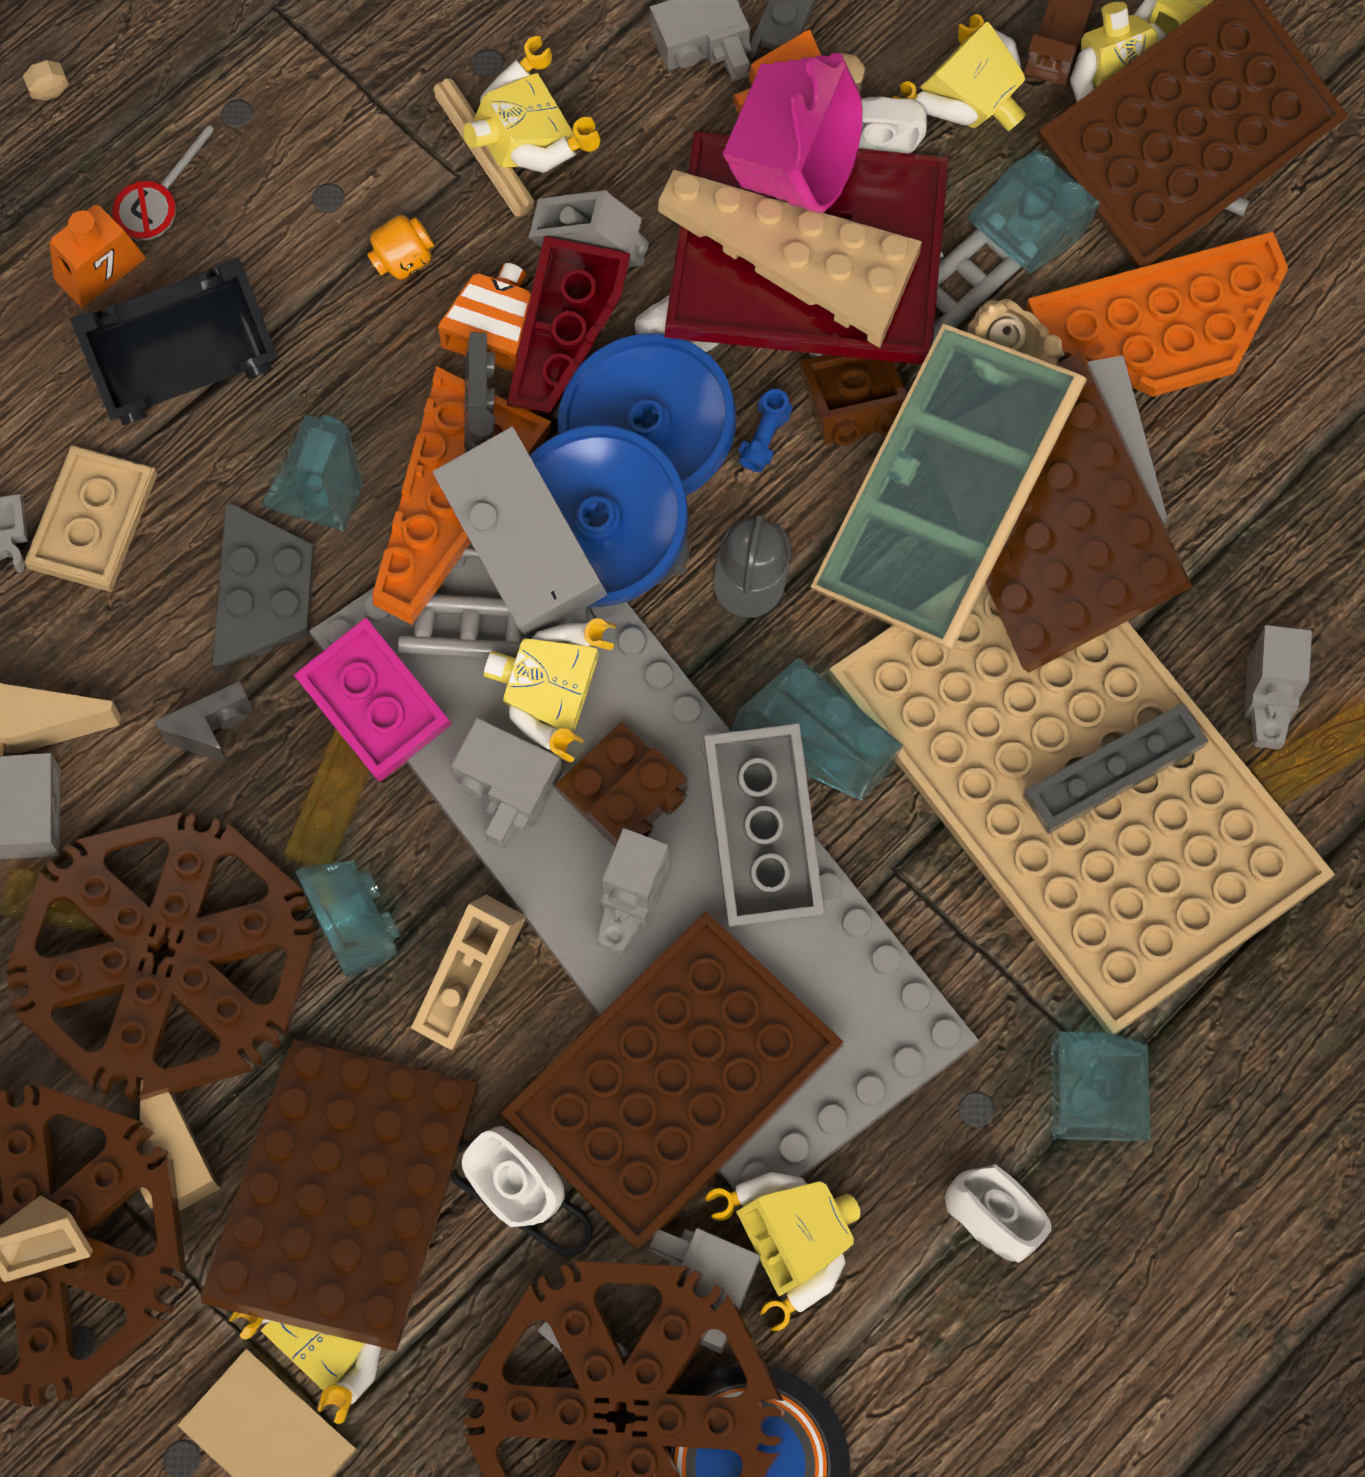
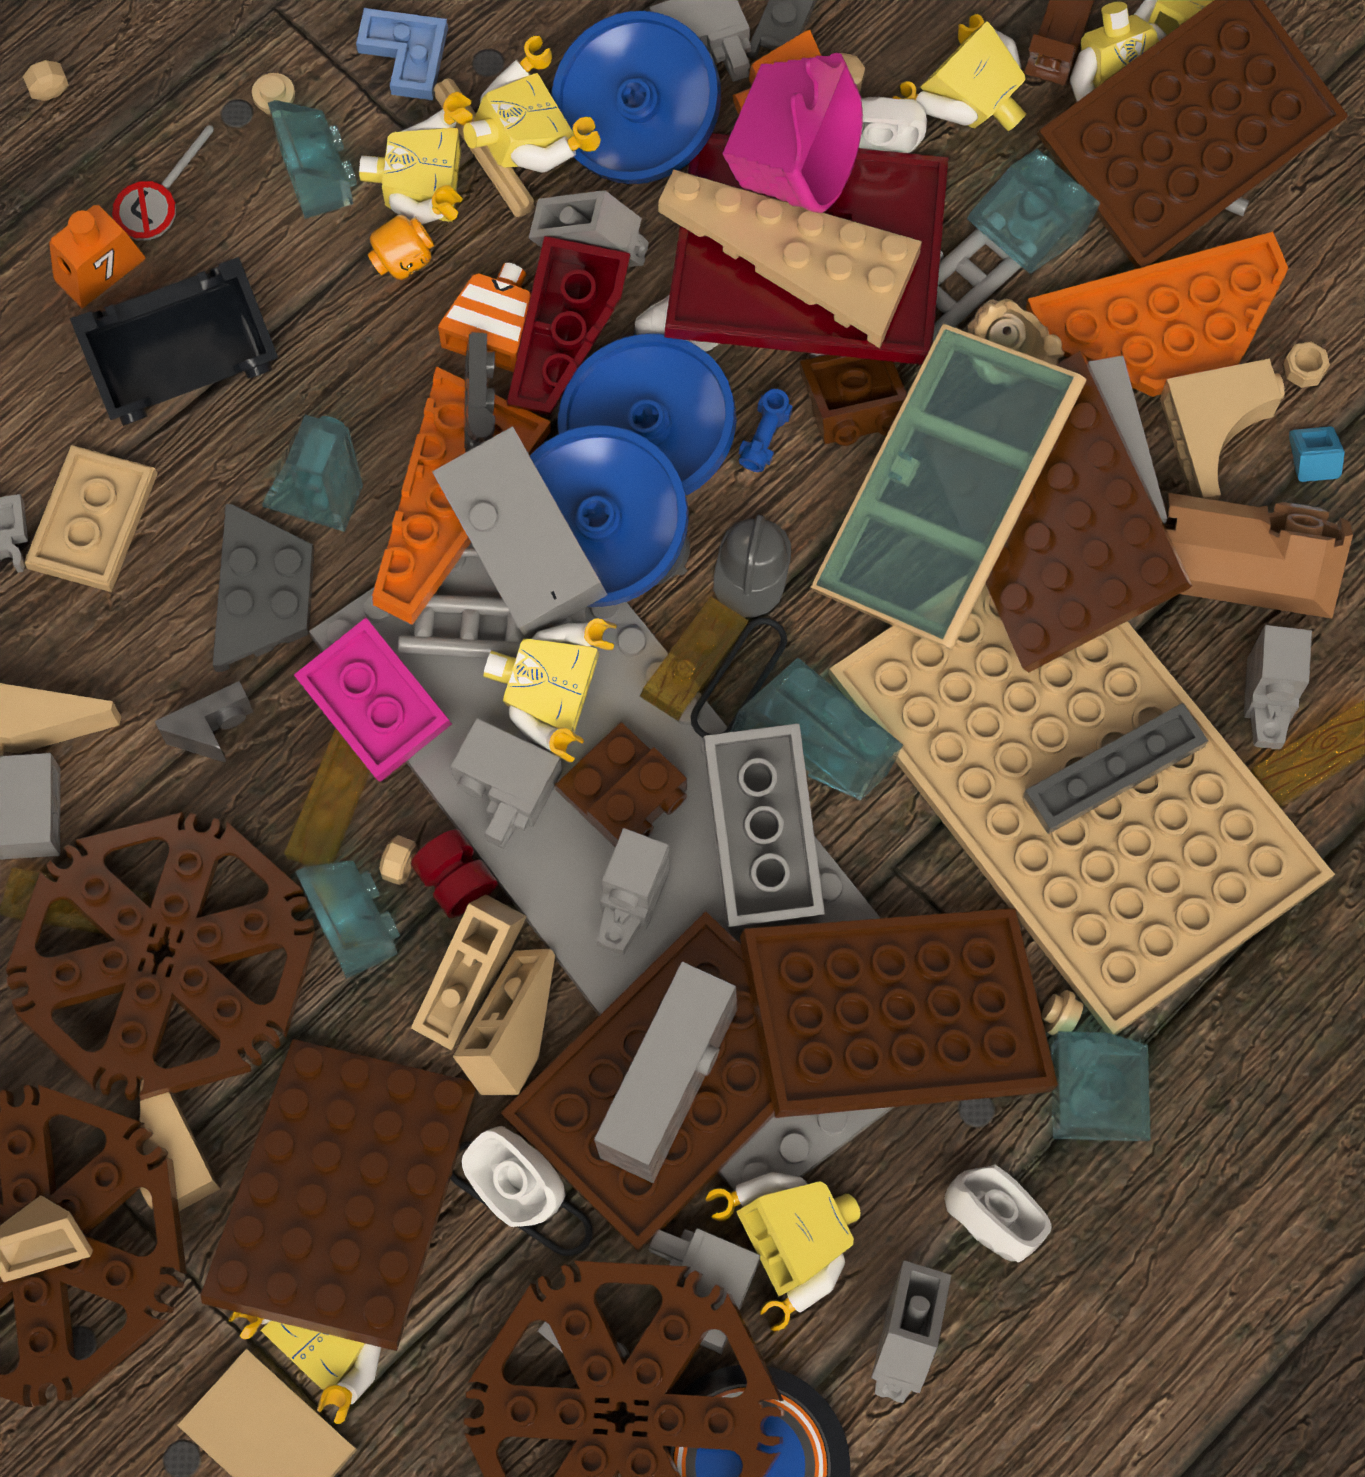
(271, 88): none -> tan plate
(312, 158): none -> clear light blue slope
(396, 859): none -> tan tile
(413, 41): none -> medium blue plate
(422, 165): none -> torso
(450, 868): none -> dark red wheel
(509, 1026): none -> tan slope
(645, 89): none -> blue dish
(667, 1072): none -> light grey brick
(694, 658): none -> clear yellow tile
(783, 636): none -> black piece
(896, 1012): none -> reddish brown plate
(910, 1331): none -> light grey hinge
(1061, 1013): none -> tan plate
(1210, 409): none -> tan arch
(1259, 557): none -> medium nougat brick
(1306, 364): none -> tan tile
(1316, 453): none -> dark azure slope

